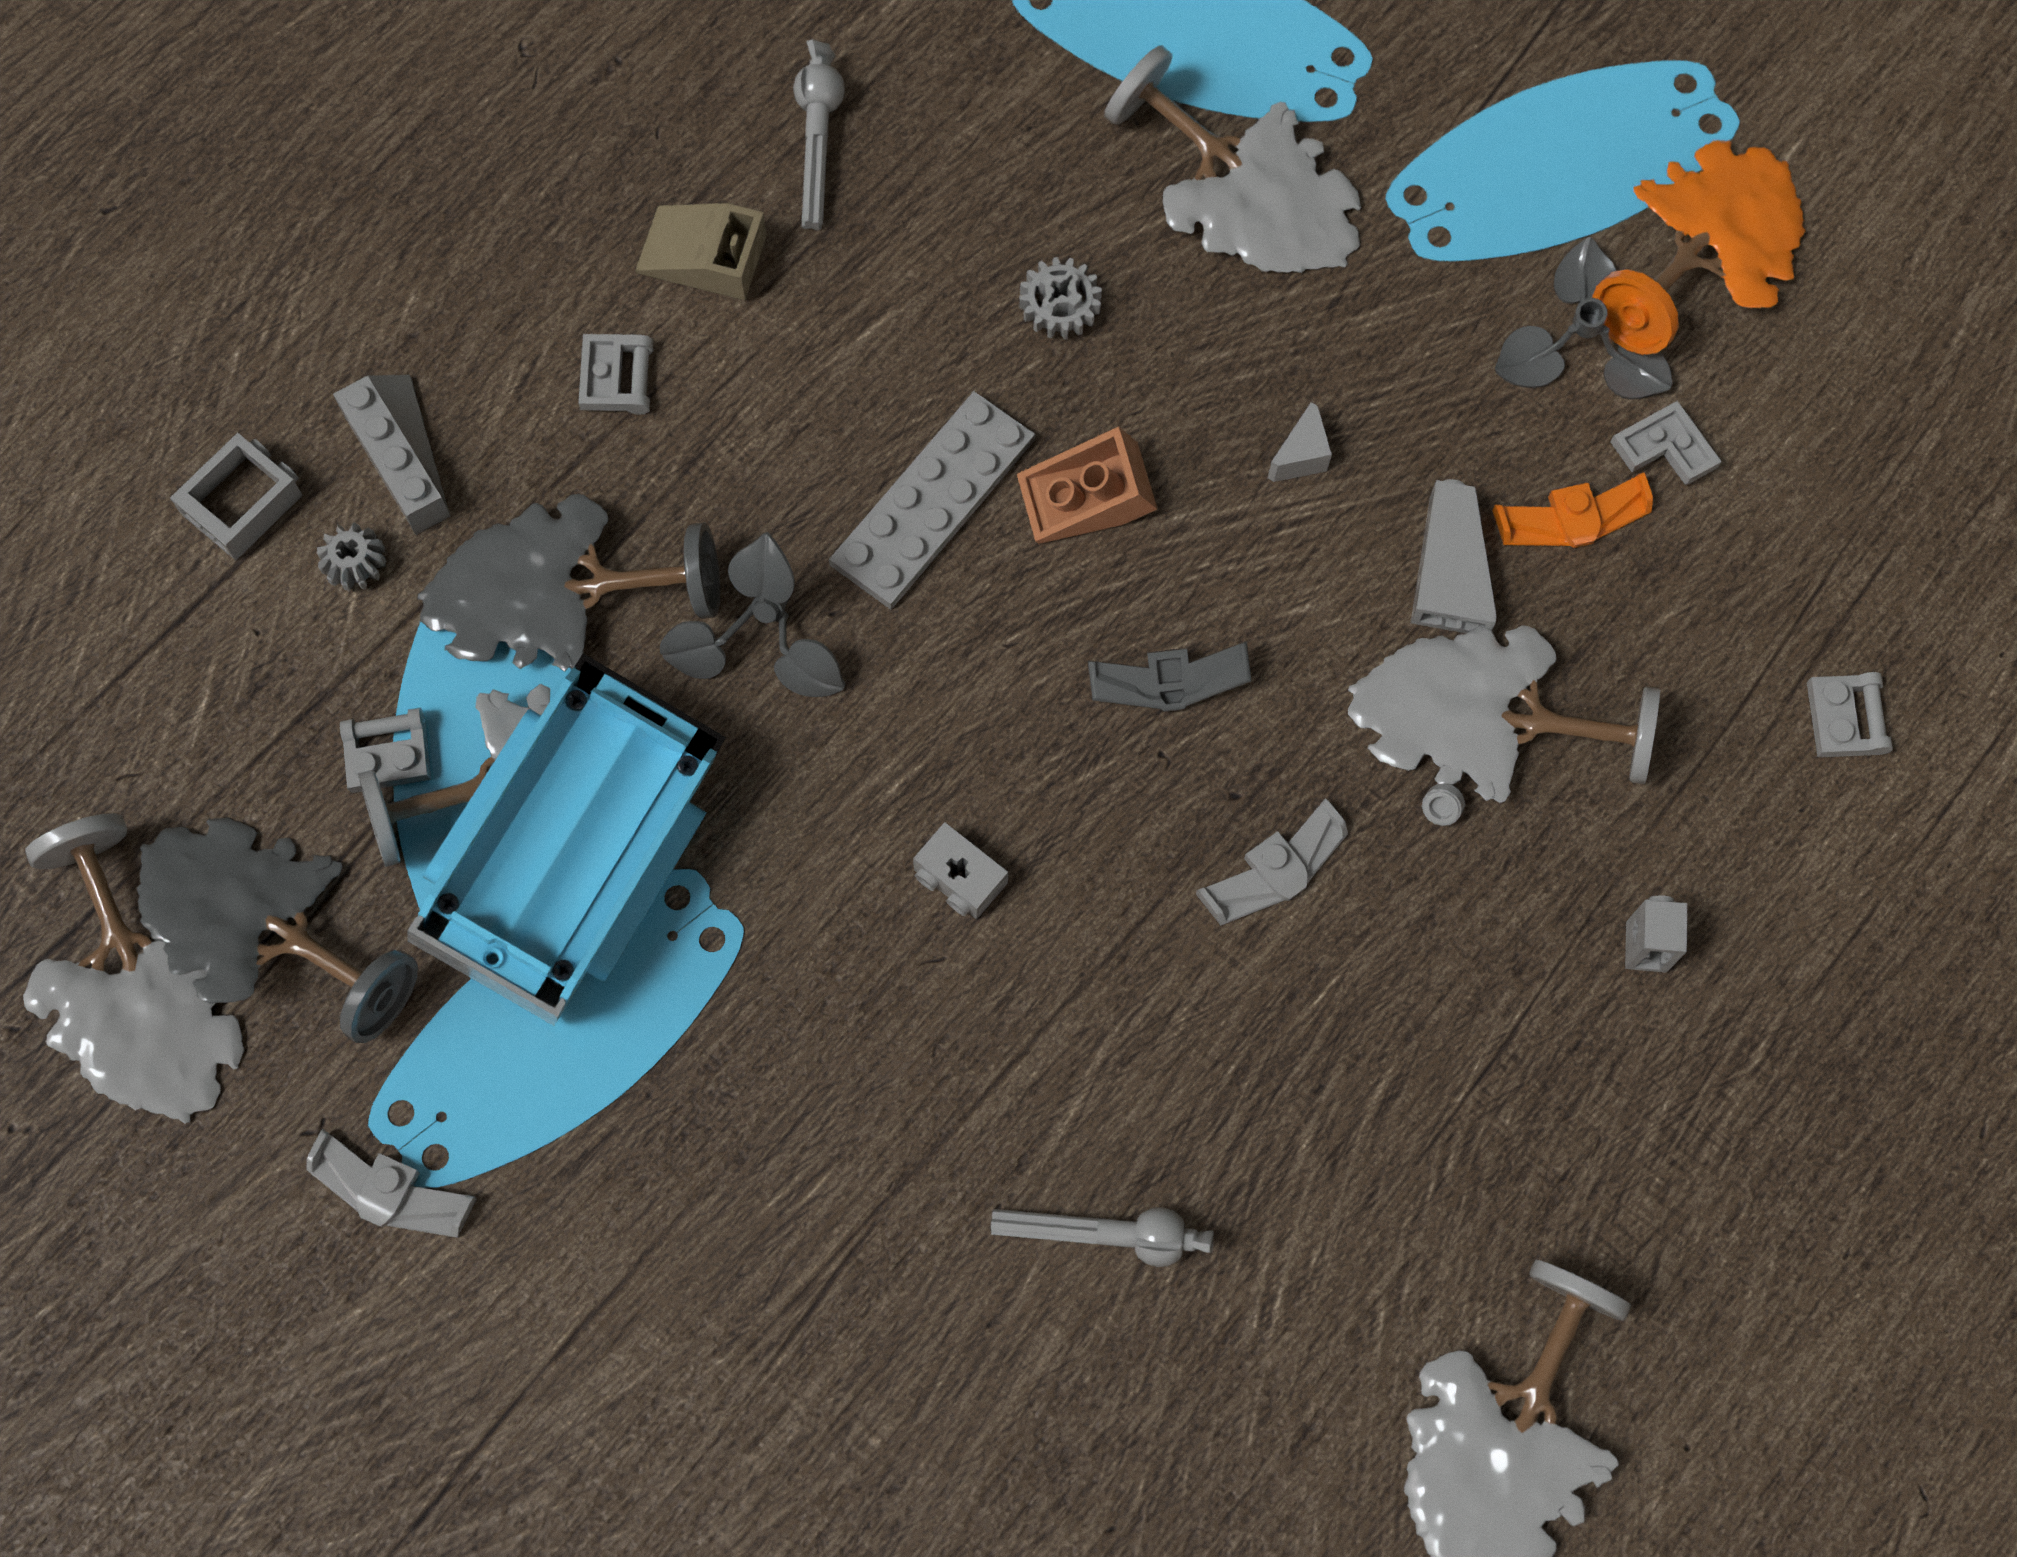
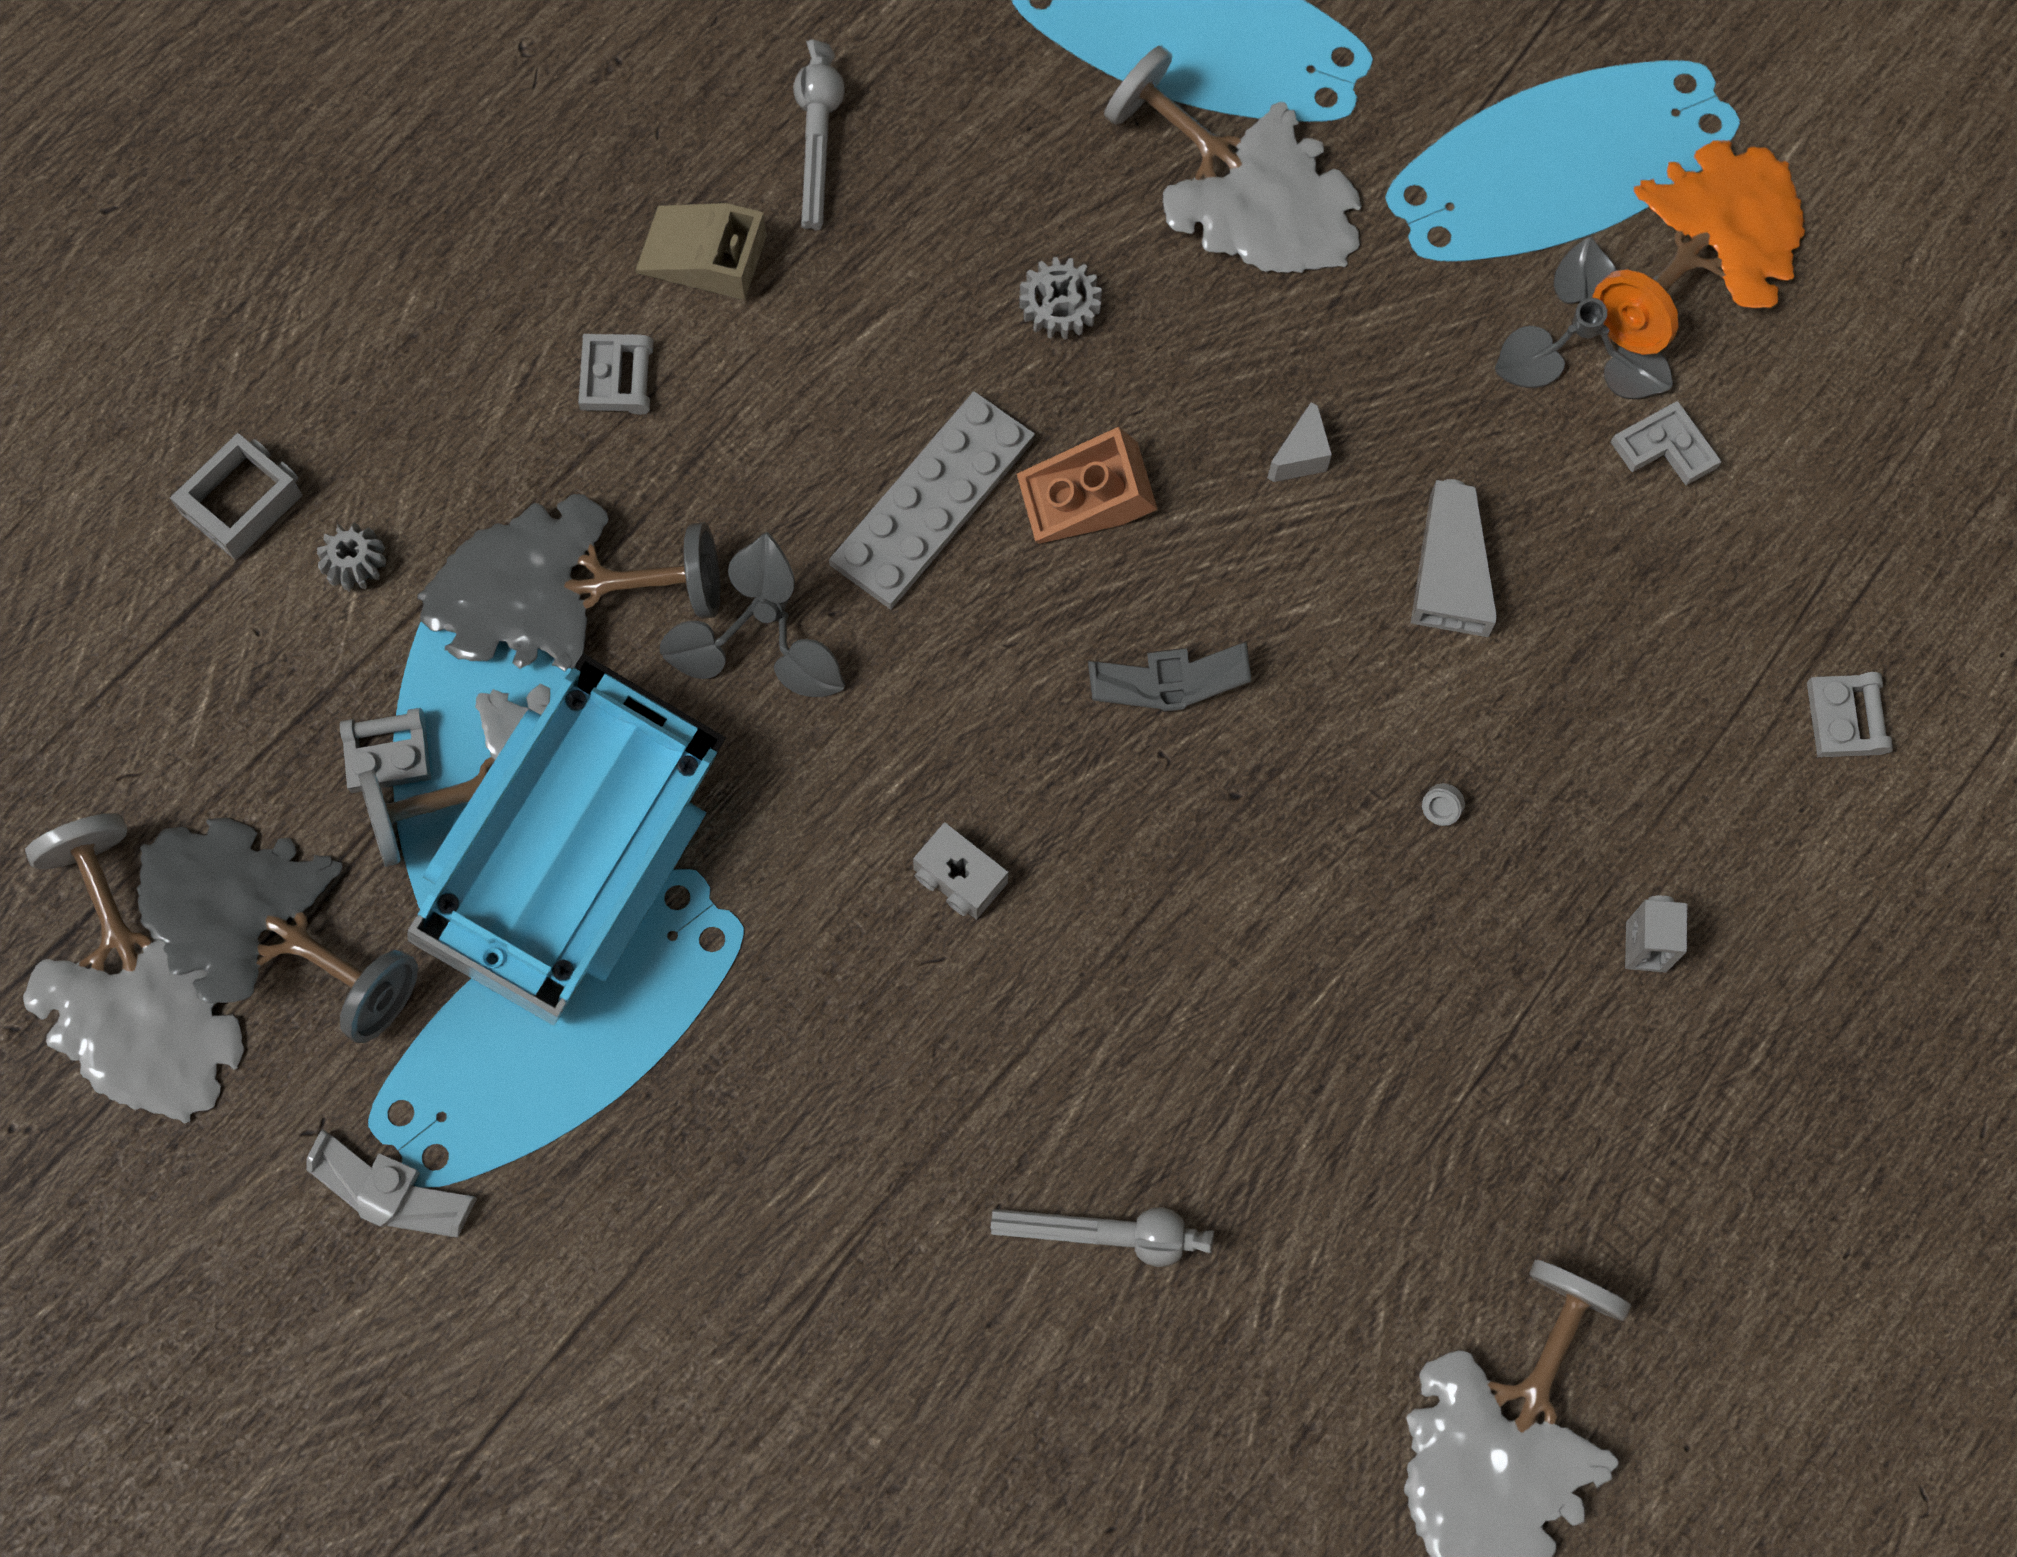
(393, 434): light grey wedge -> none
(1278, 868): light grey plate -> none
(1454, 702): light grey plant -> none
(1575, 515): orange plate -> none

